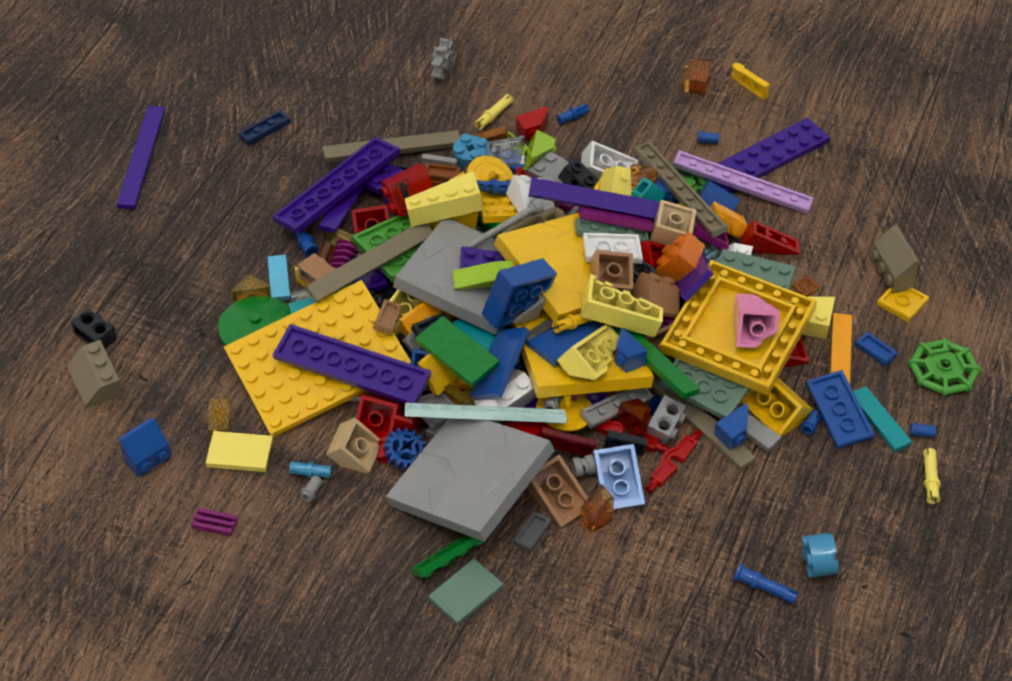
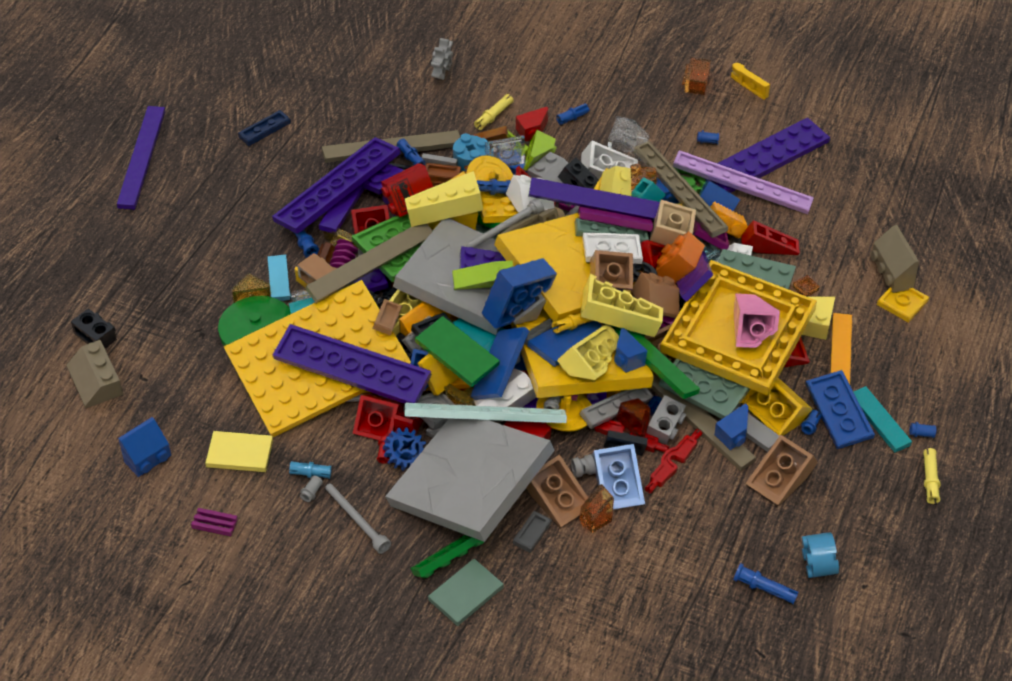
(218, 415): clear yellow tile -> none
(354, 446): tan slope -> none
(380, 543): none -> light grey piece
(410, 152): none -> blue pin
(568, 442): dark red tile -> none
(627, 135): none -> clear slope
(782, 470): none -> medium nougat slope
(876, 349): blue tile -> none
(940, 374): bright green plate -> none

